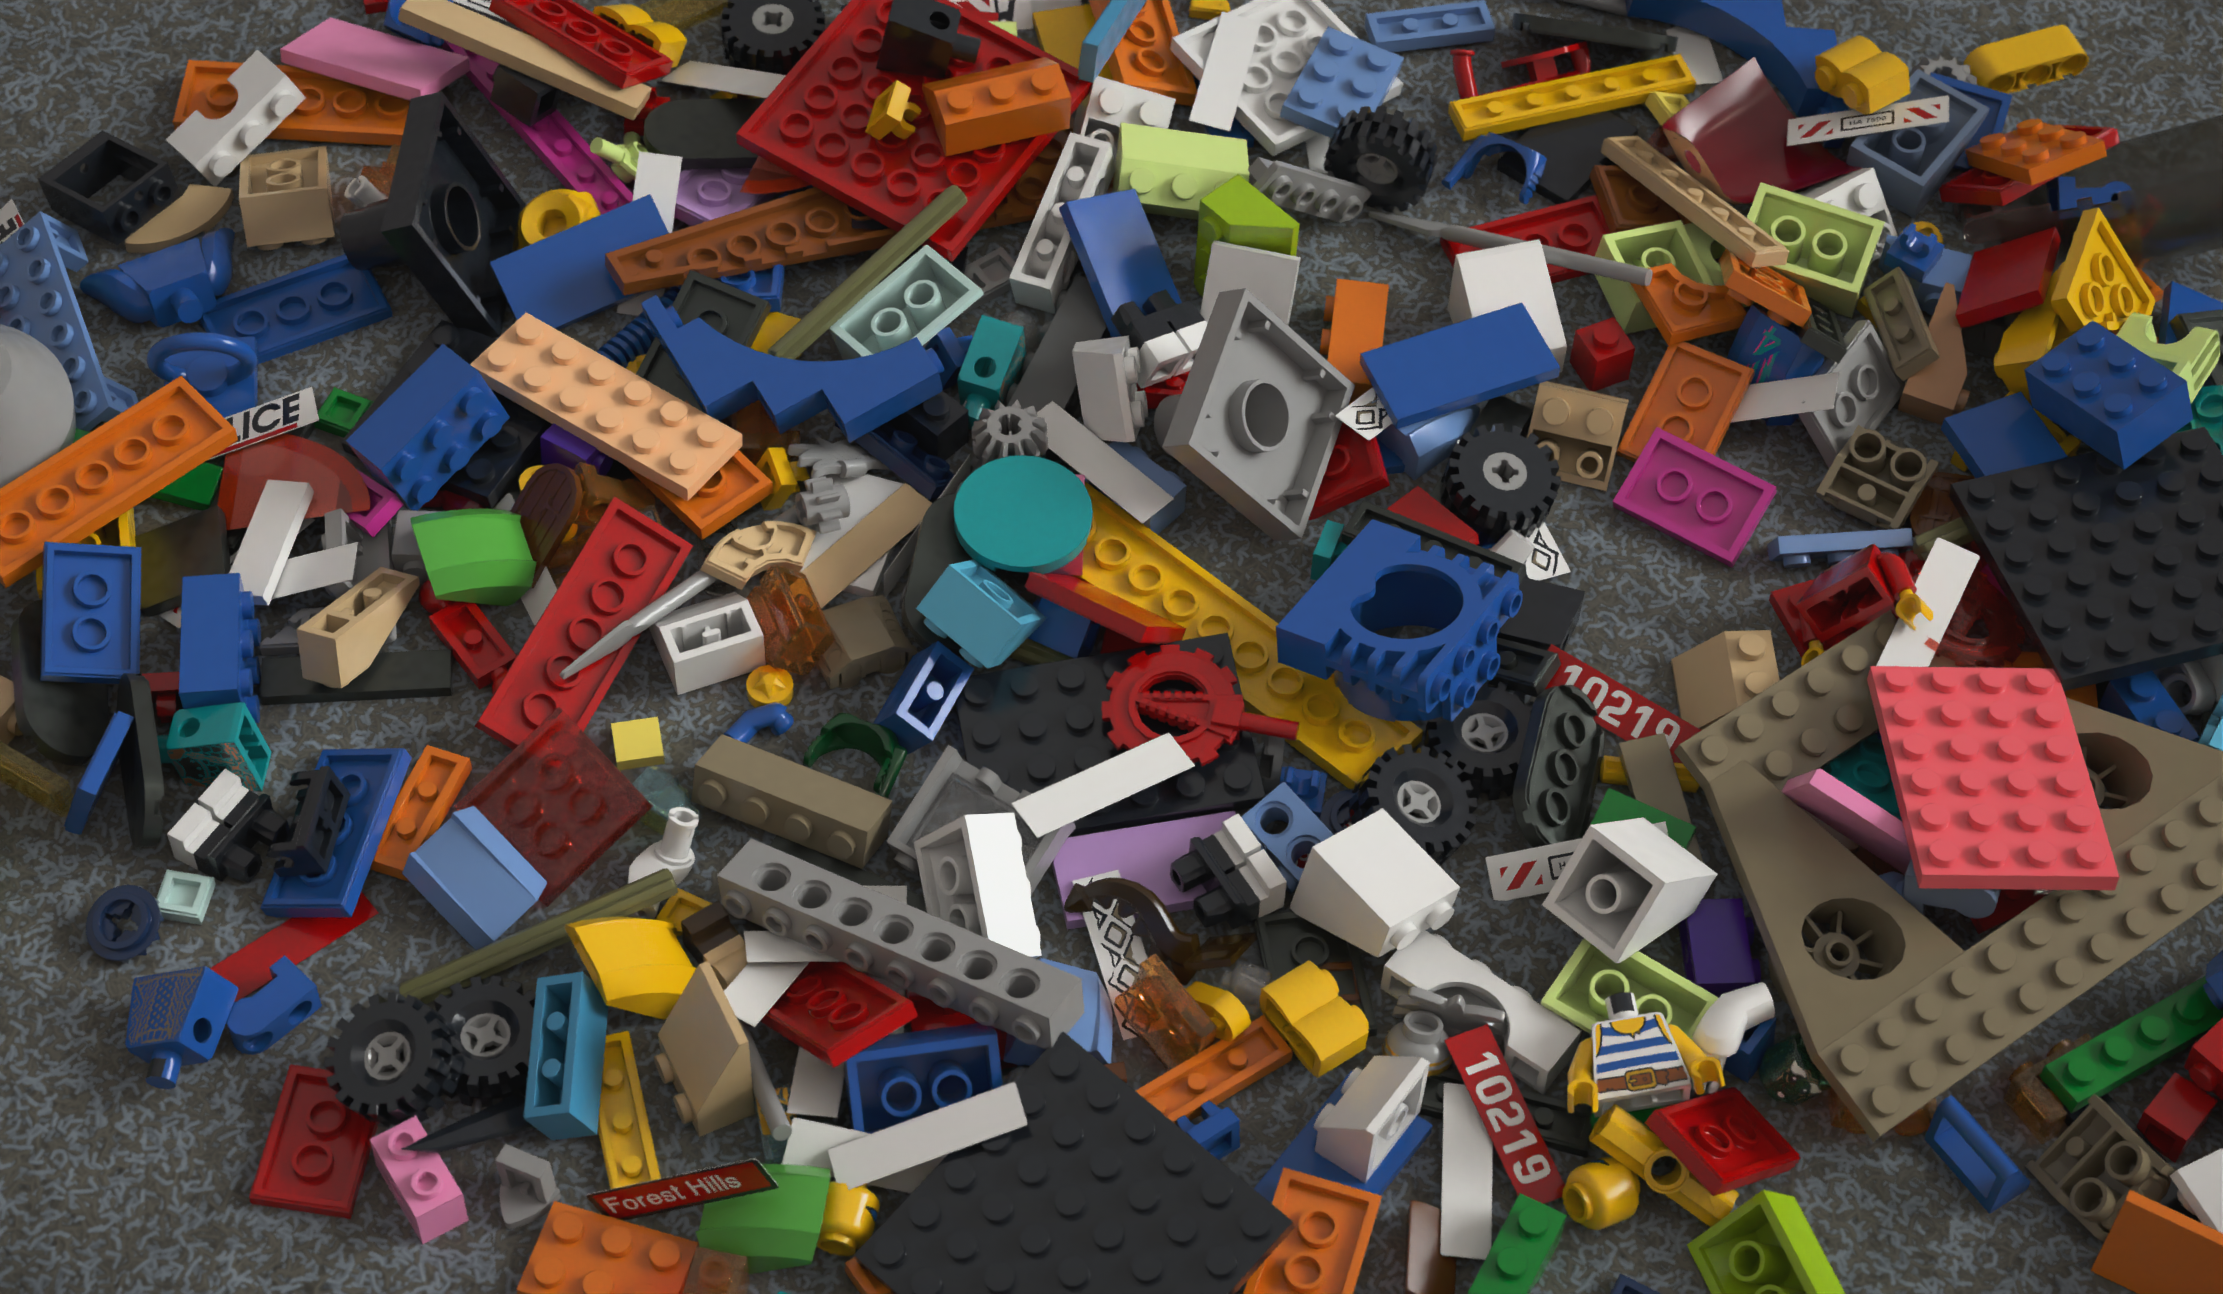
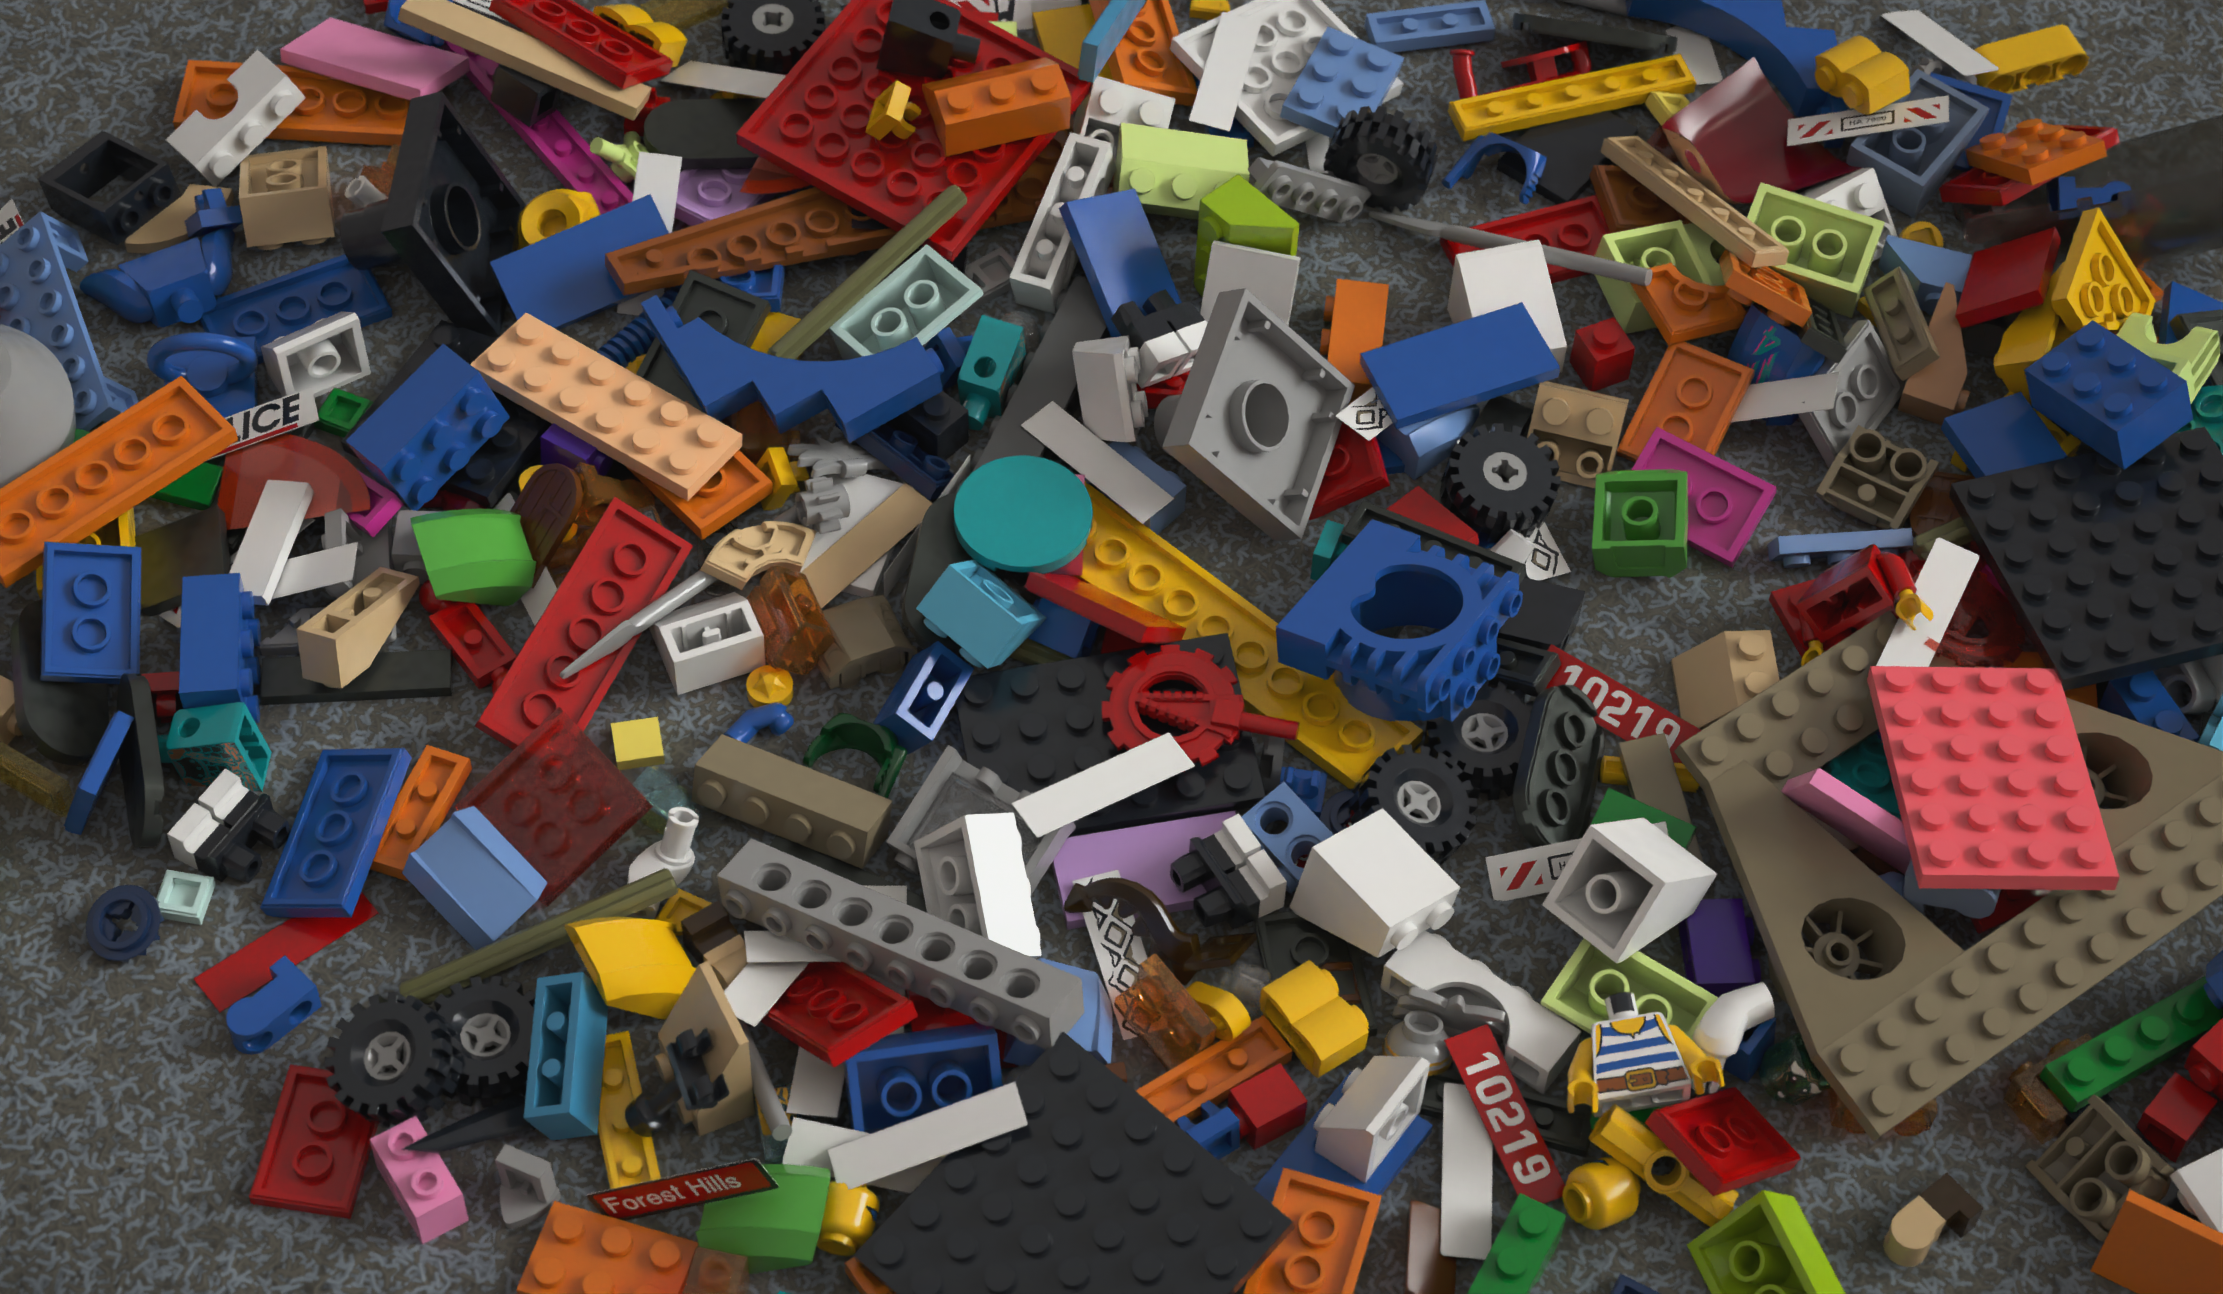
(177, 1020): blue torso -> none
(212, 214): none -> blue tile
(313, 824): black hinge -> none
(318, 356): none -> white slope
(651, 1111): none -> black bar
(1009, 433): light grey gear -> none
(1267, 1106): none -> red brick
(1640, 523): none -> bright green slope
(1914, 253): blue tile -> none
(1927, 1218): none -> leg
(1940, 42): none -> white sticker
(1974, 1156): blue tile -> none

